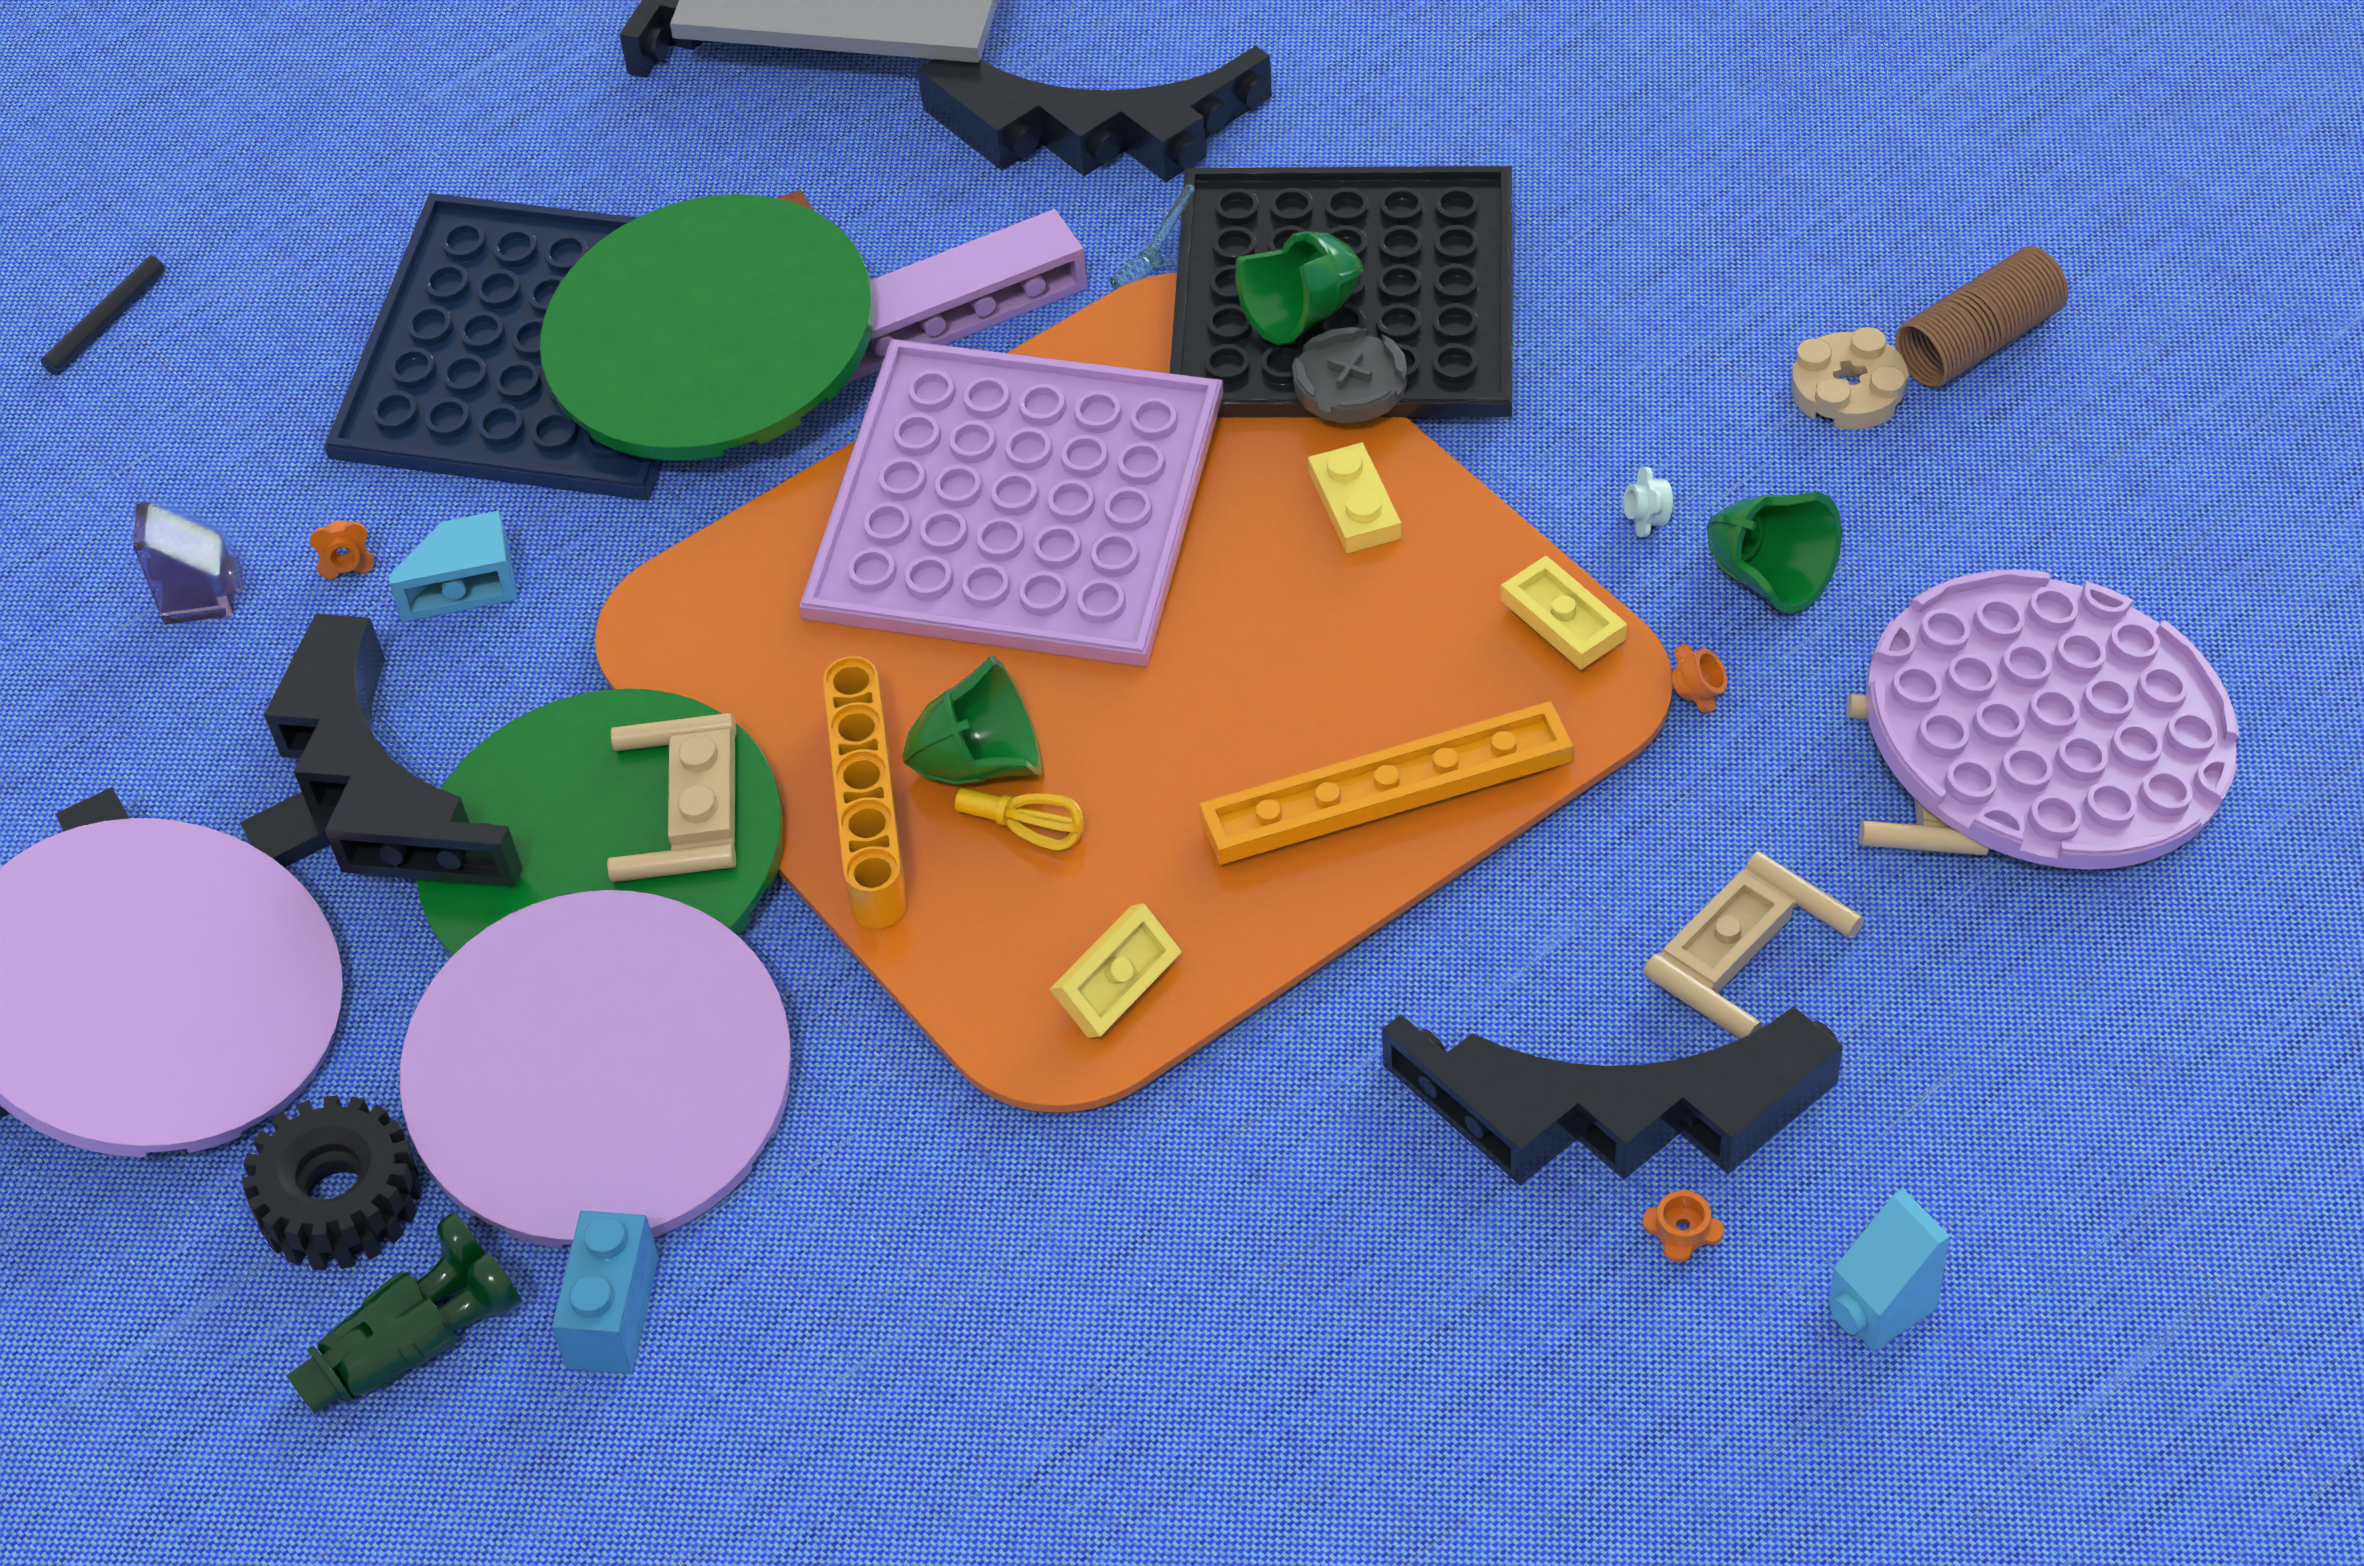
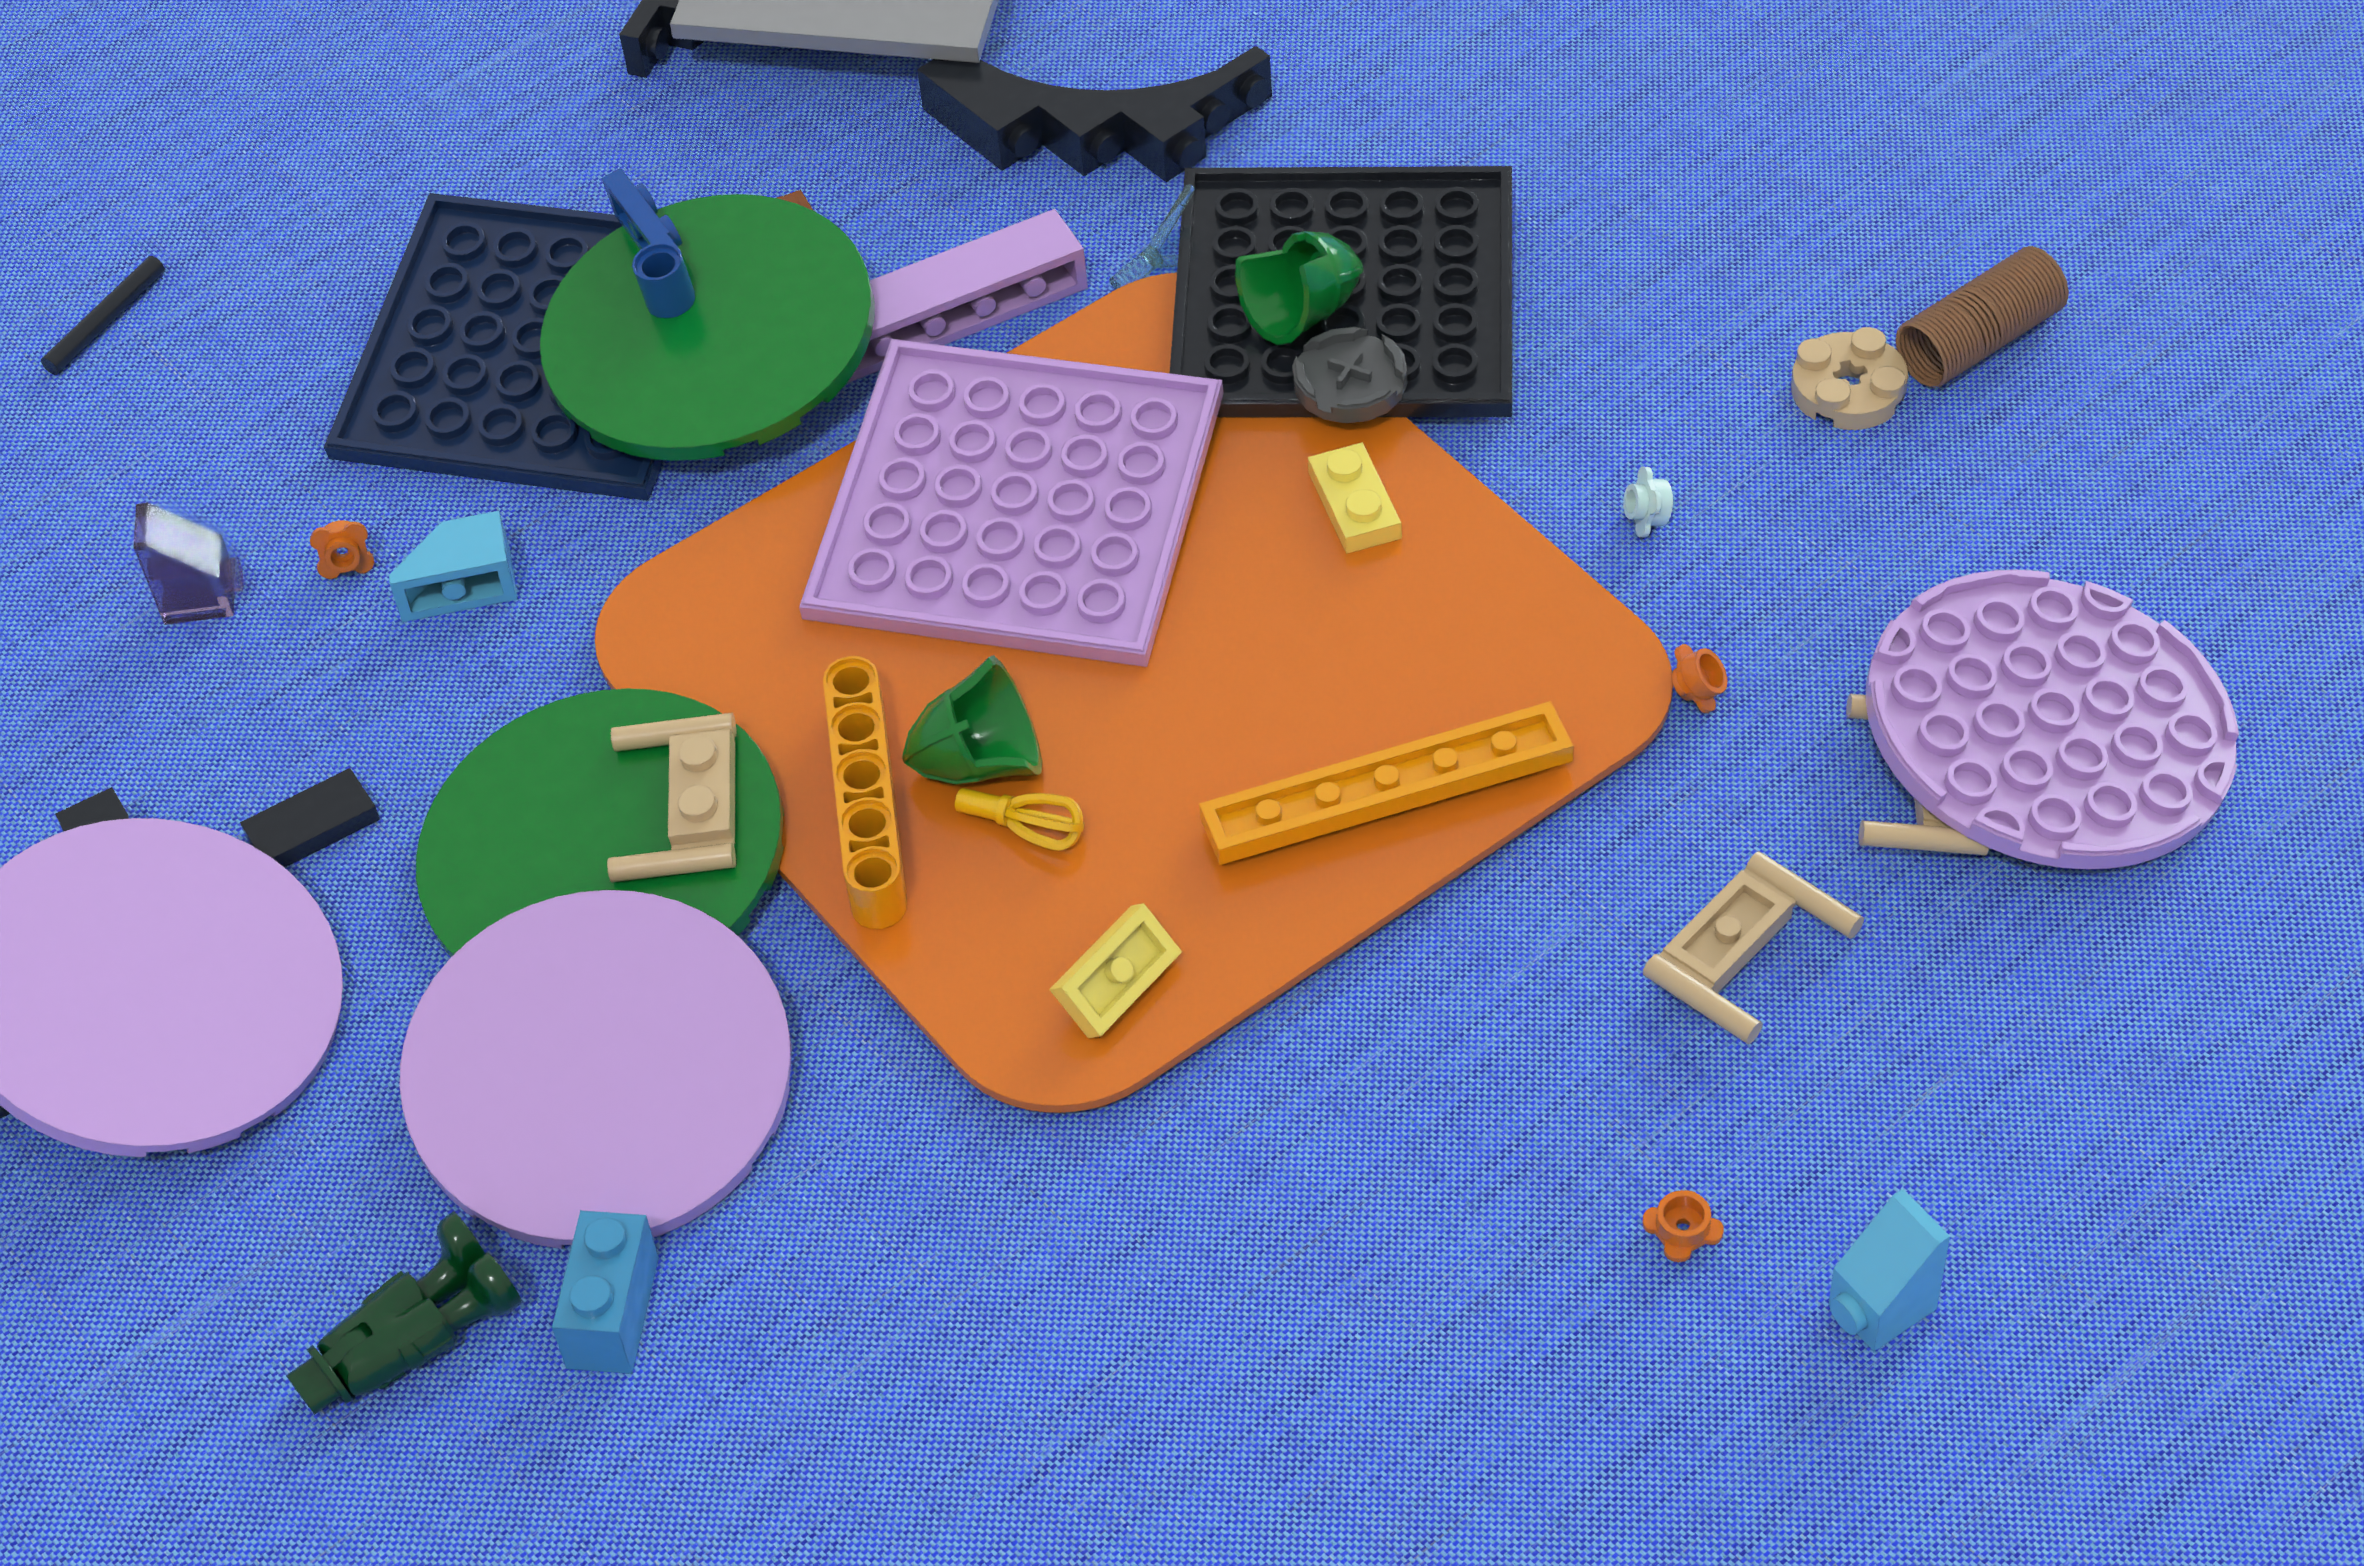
(326, 1144): black tyre -> none
(378, 810): black arch -> none
(659, 262): none -> blue plate
(1534, 1107): black arch -> none
(1563, 612): light yellow plate -> none
(1779, 546): green helmet -> none

